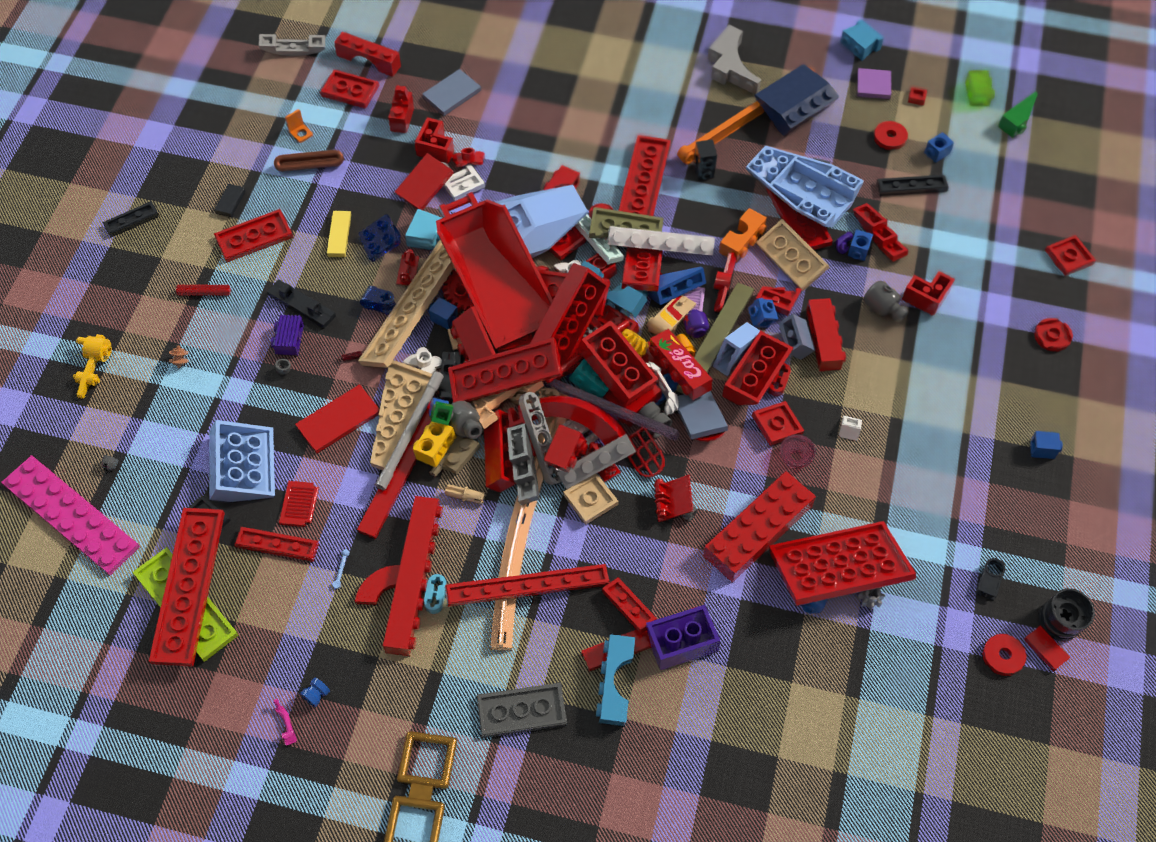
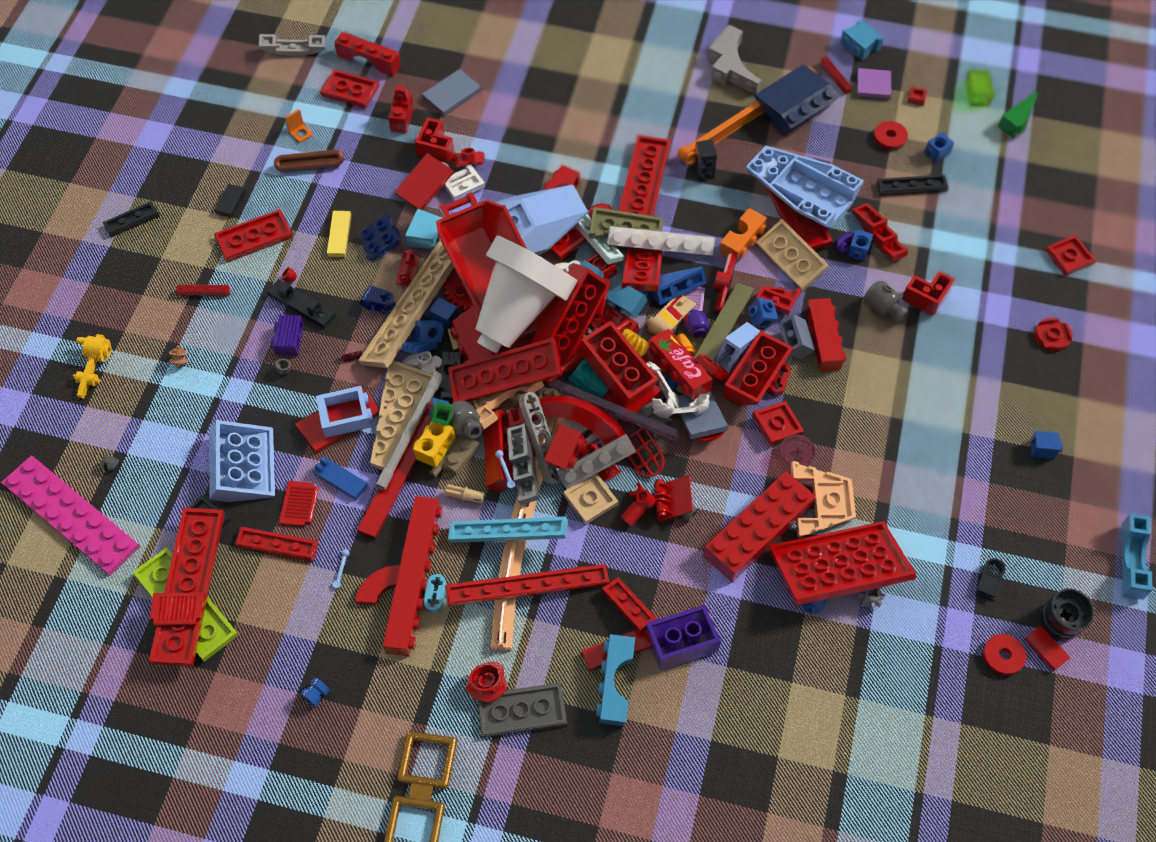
(176, 608): none -> red window
(289, 275): none -> red hinge
(289, 736): dark pink piece -> none
(340, 478): none -> blue hinge
(344, 425): none -> light blue window
(417, 347): none -> blue tile
(423, 326): none -> blue brick
(487, 682): none -> red hat
(508, 529): none -> medium azure plate
(511, 484): none -> light blue hinge
(517, 292): none -> white cone
(636, 510): none -> red bar
(698, 407): none -> white piece
(712, 367): none -> red tile
(833, 499): none -> light nougat wing
(836, 74): none -> red axle
(850, 428): white slope -> none
(1135, 575): none -> dark azure arch

